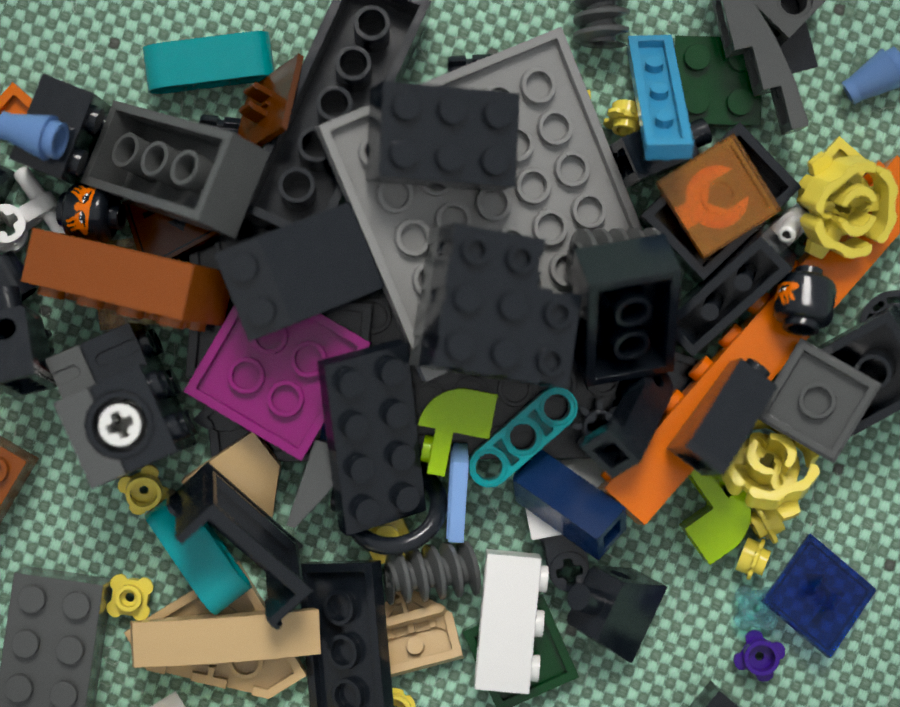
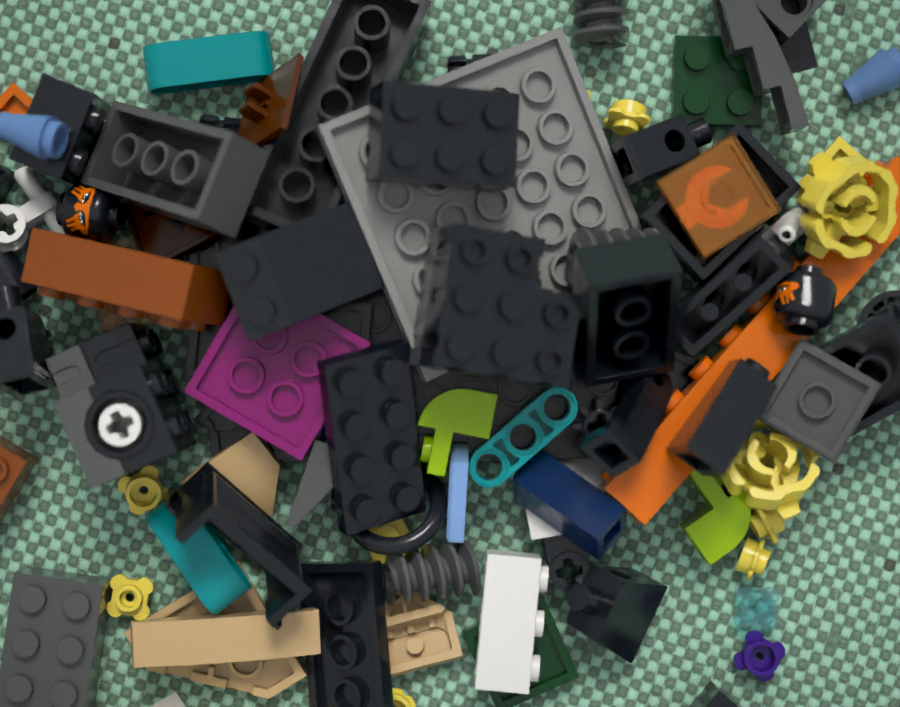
(659, 98): dark azure plate -> none
(819, 595): clear blue piece -> none

